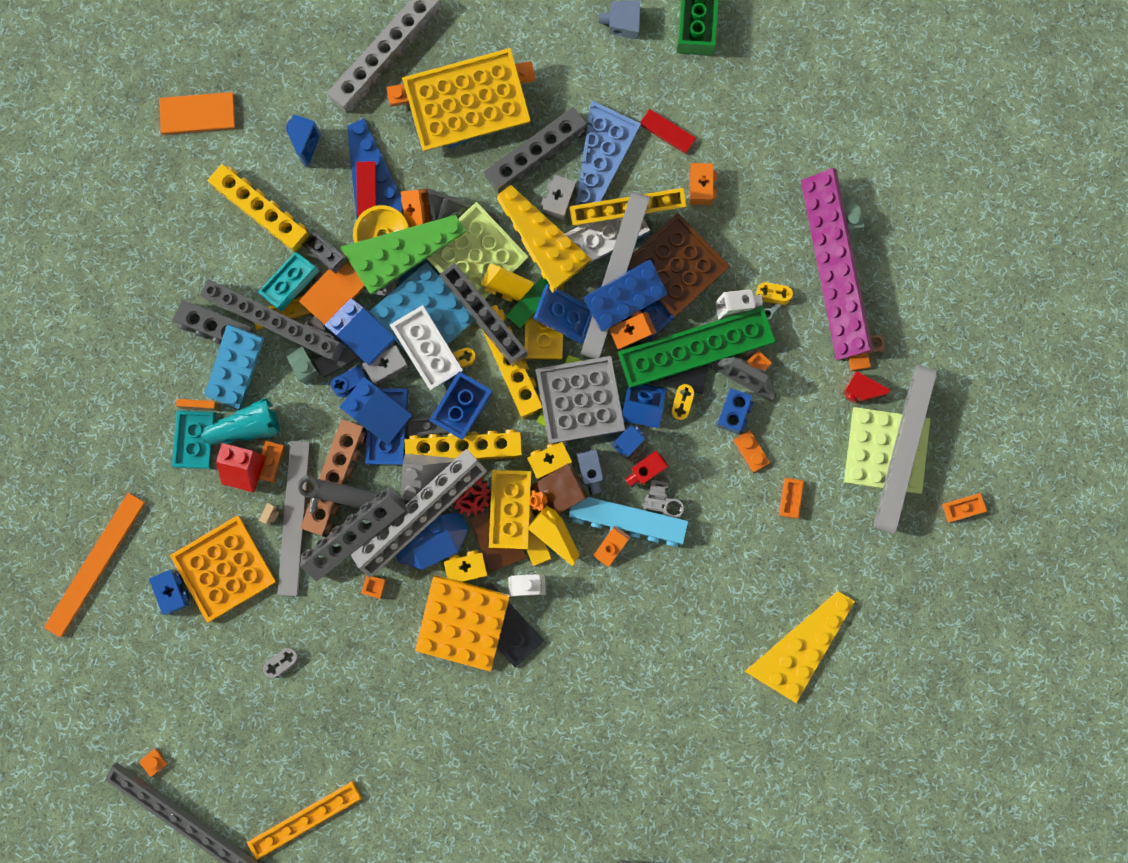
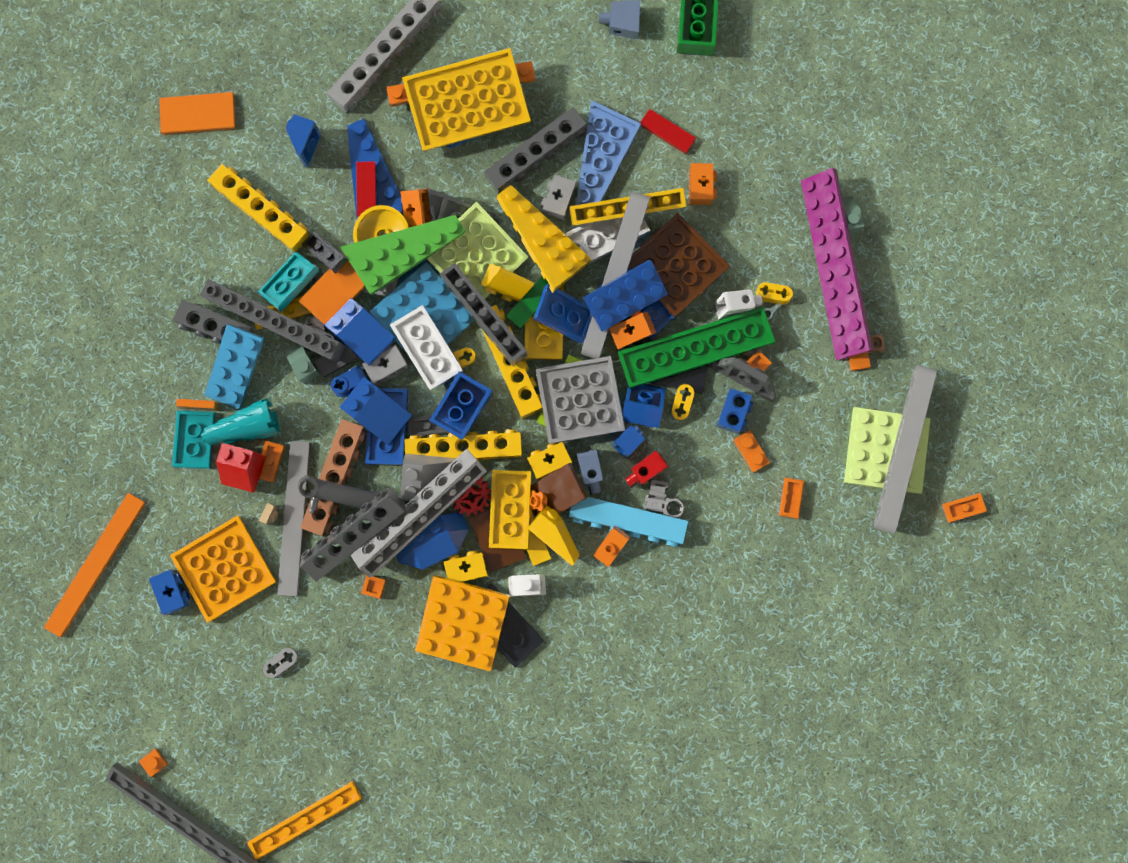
(796, 656): yellow wing -> none
(862, 389): red slope -> none

